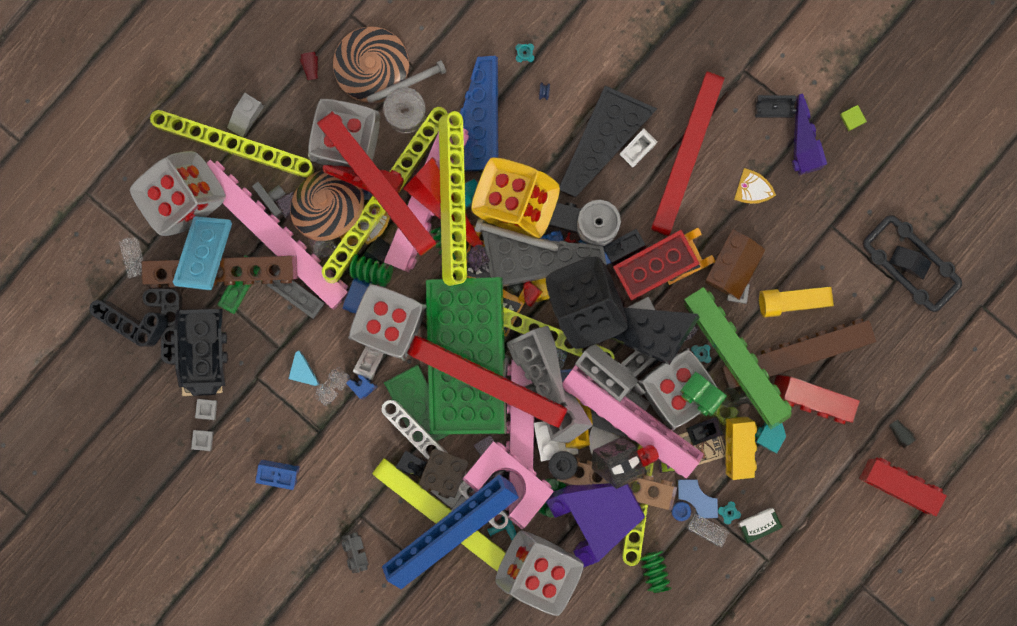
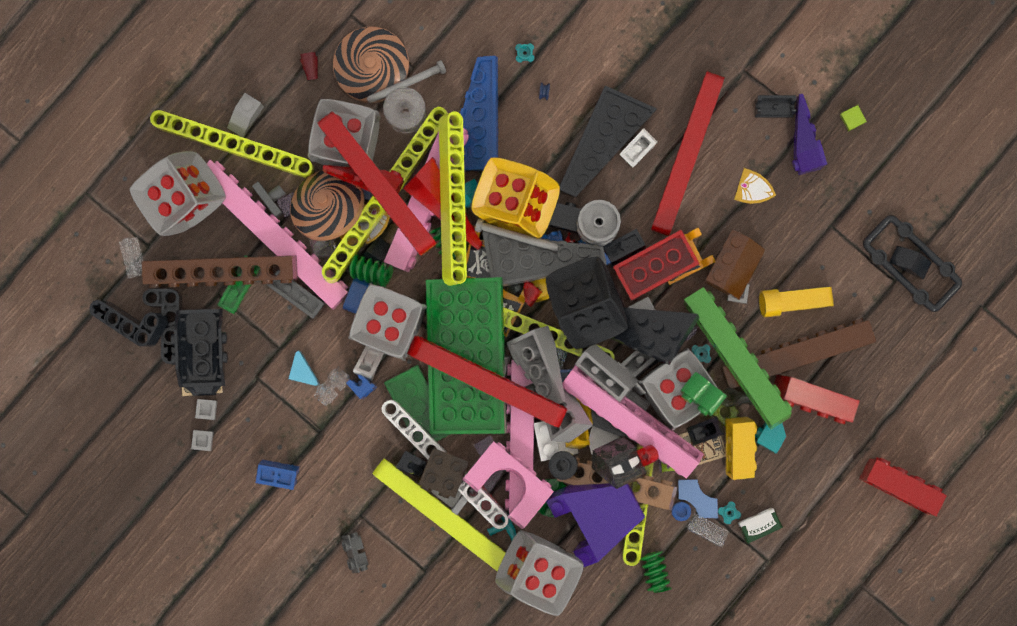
(202, 253): medium azure plate -> none
(450, 531): blue brick -> none
(477, 258): plate -> none
(902, 434): pearl dark grey cone -> none

